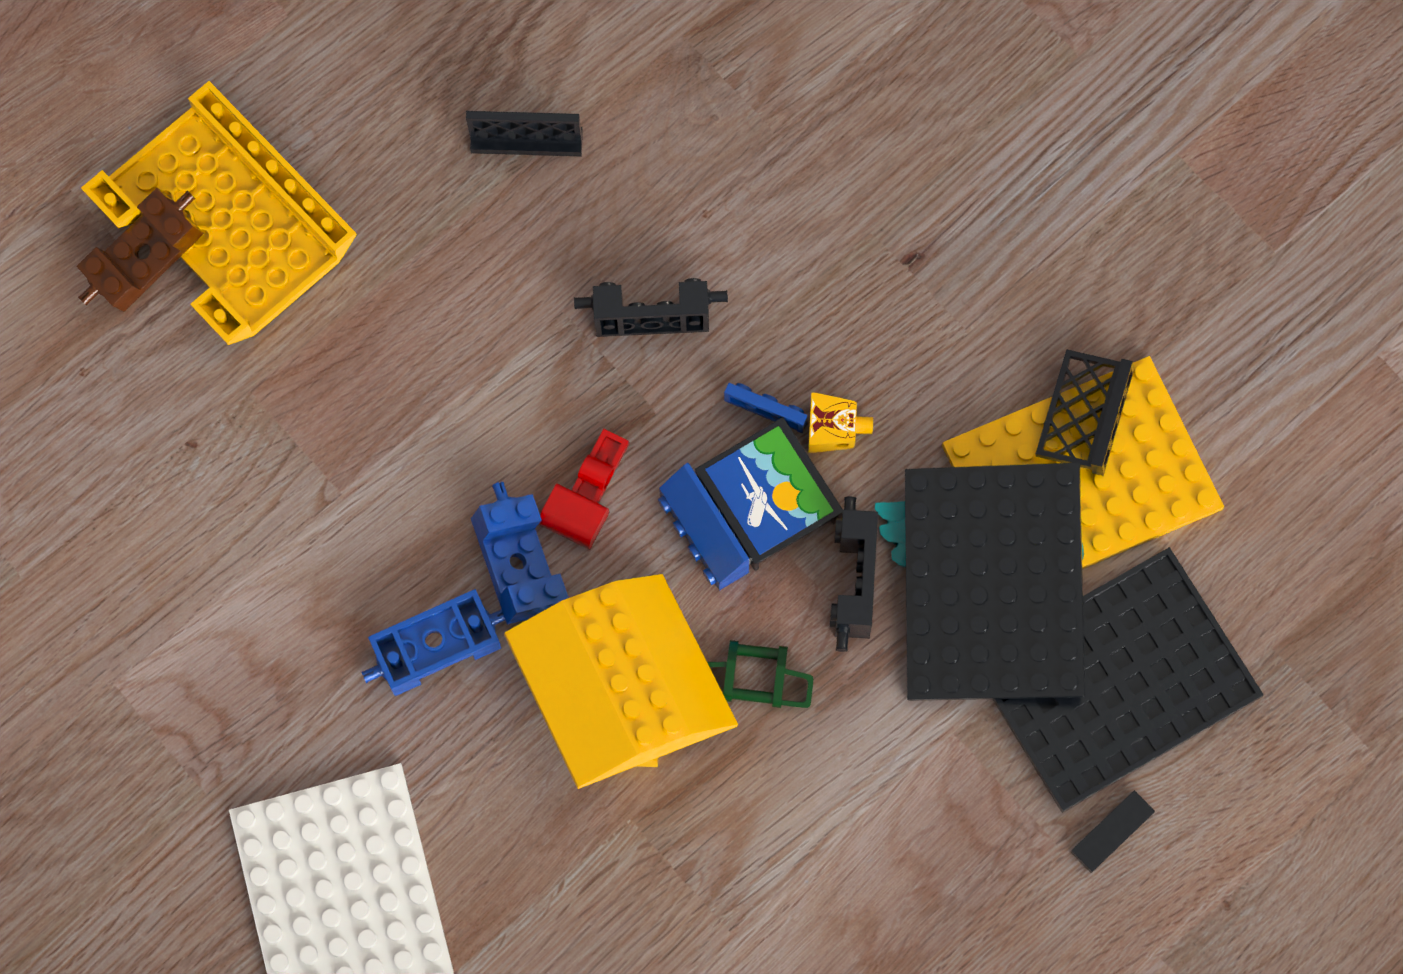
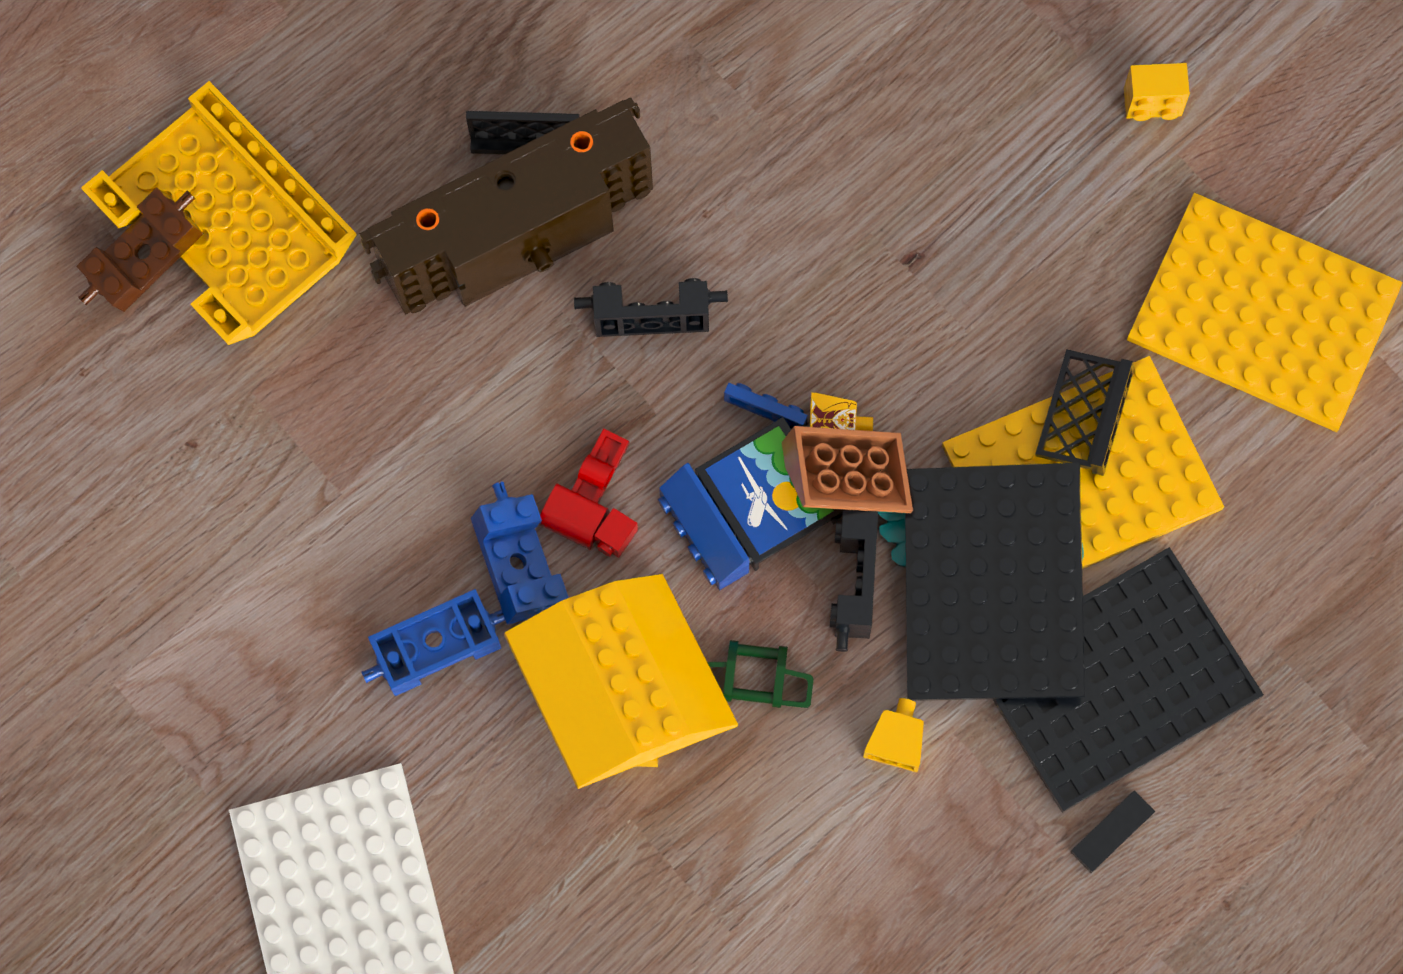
(514, 211): none -> dark brown piece
(615, 533): none -> red brick
(848, 469): none -> nougat slope
(897, 738): none -> yellow torso
(1156, 91): none -> yellow brick
(1265, 312): none -> yellow plate

